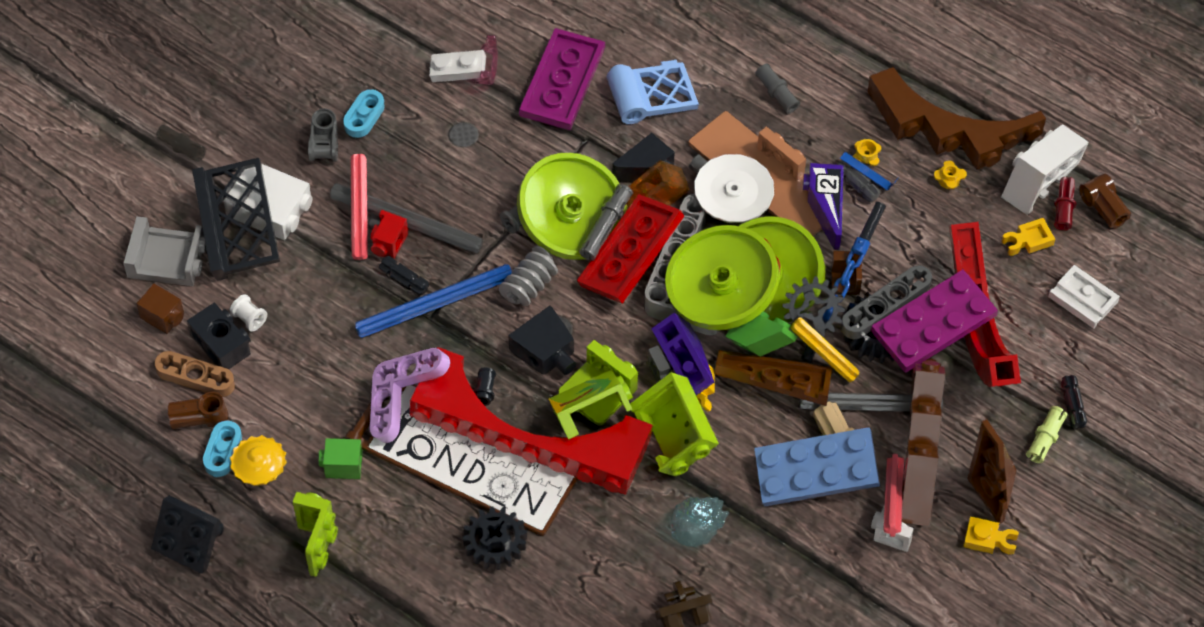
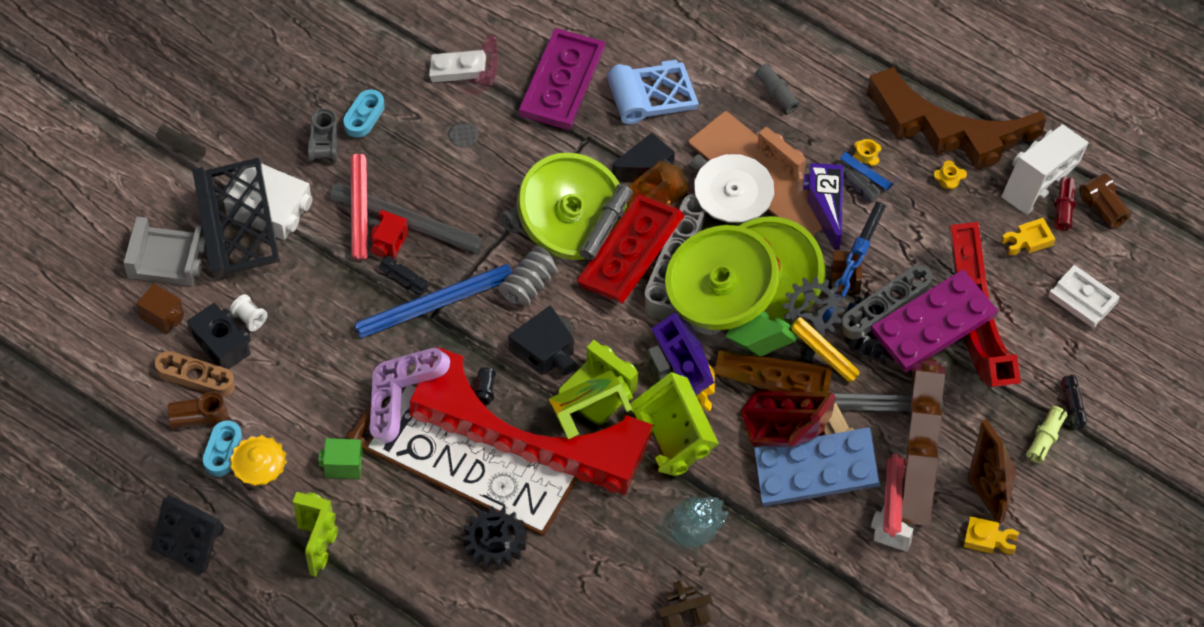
(786, 417): none -> dark red wedge

